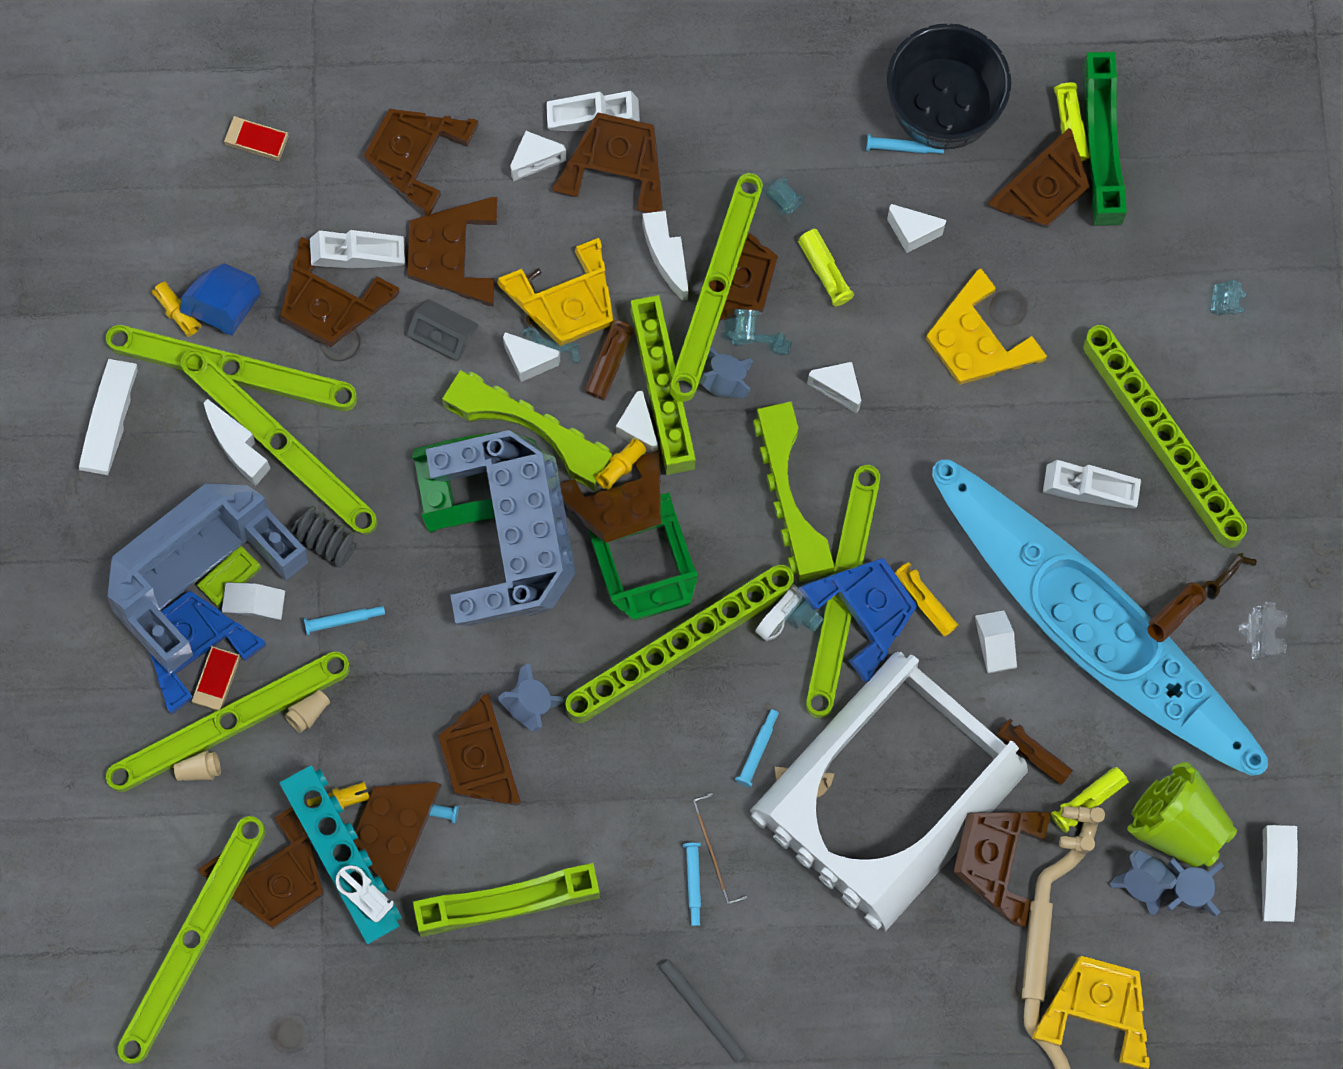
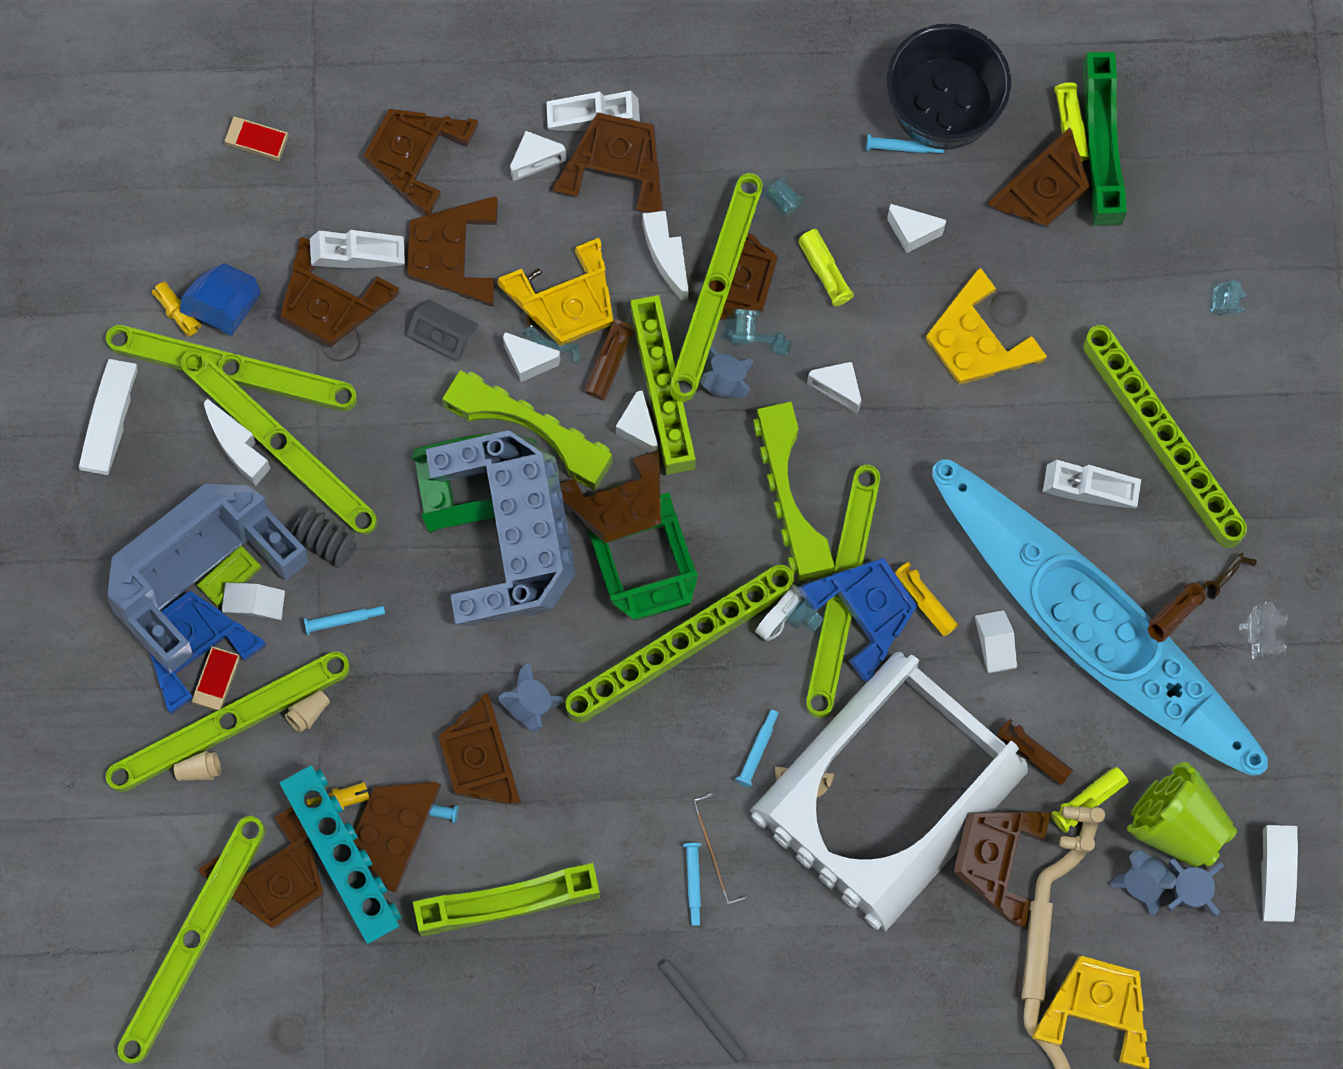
(367, 897): white piece -> none
(620, 464): yellow pin -> none

